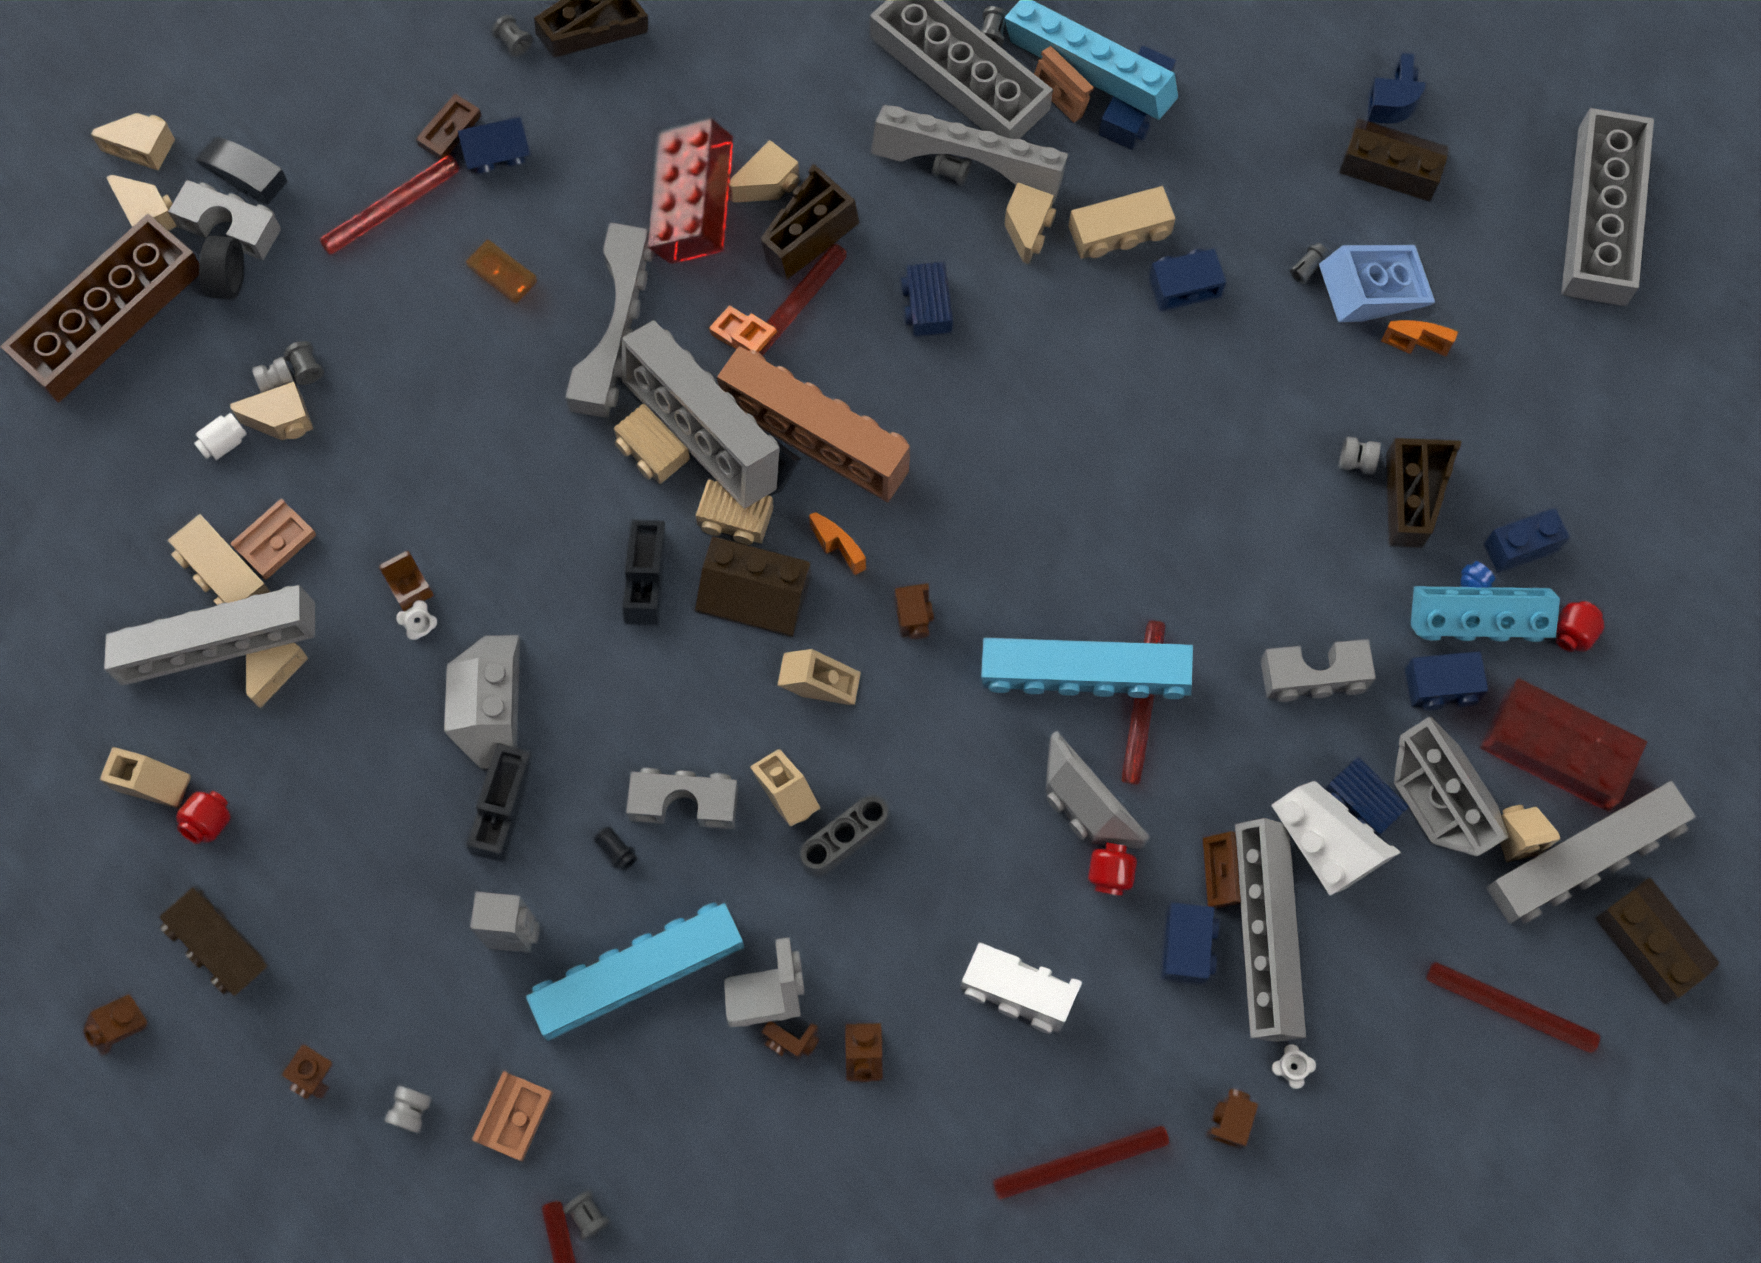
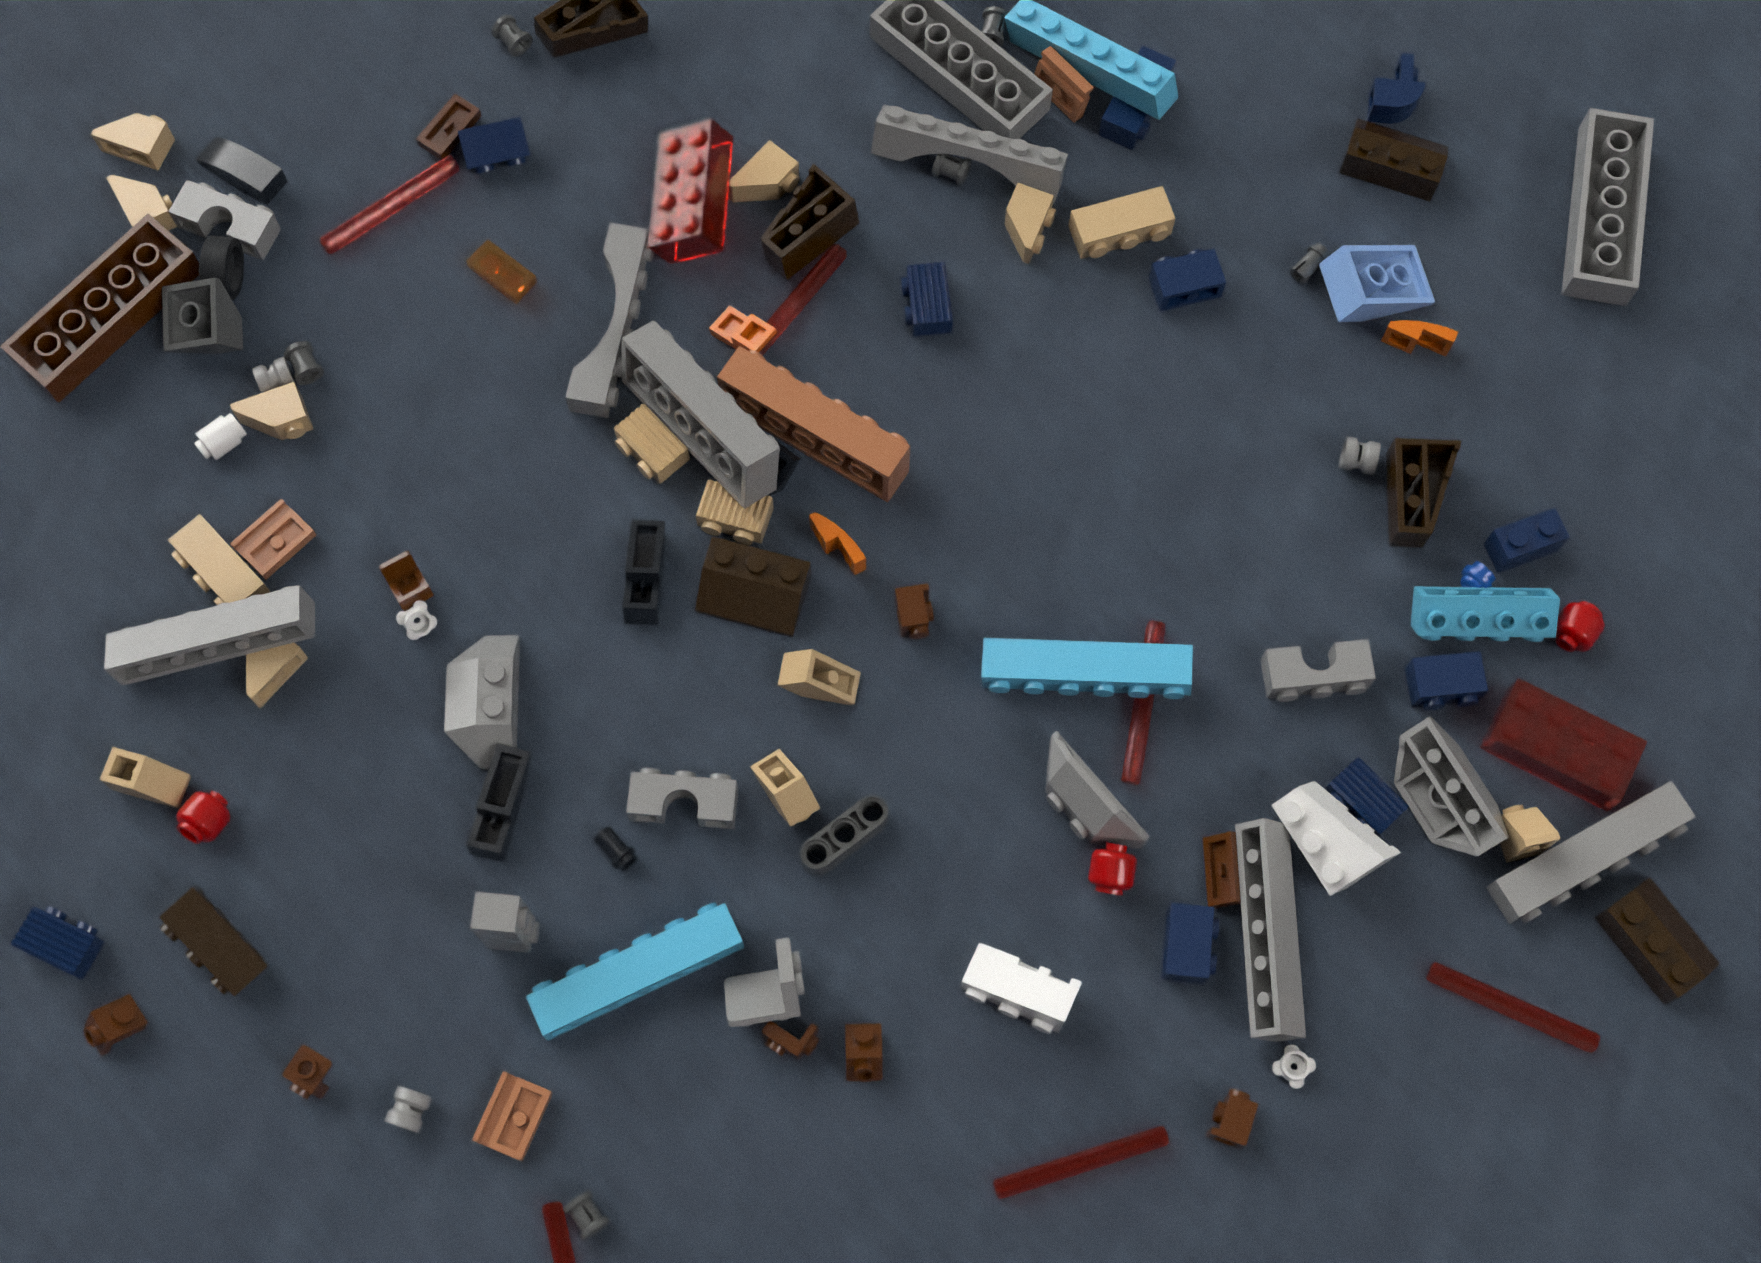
(58, 942): none -> dark blue brick
(200, 318): none -> dark grey slope

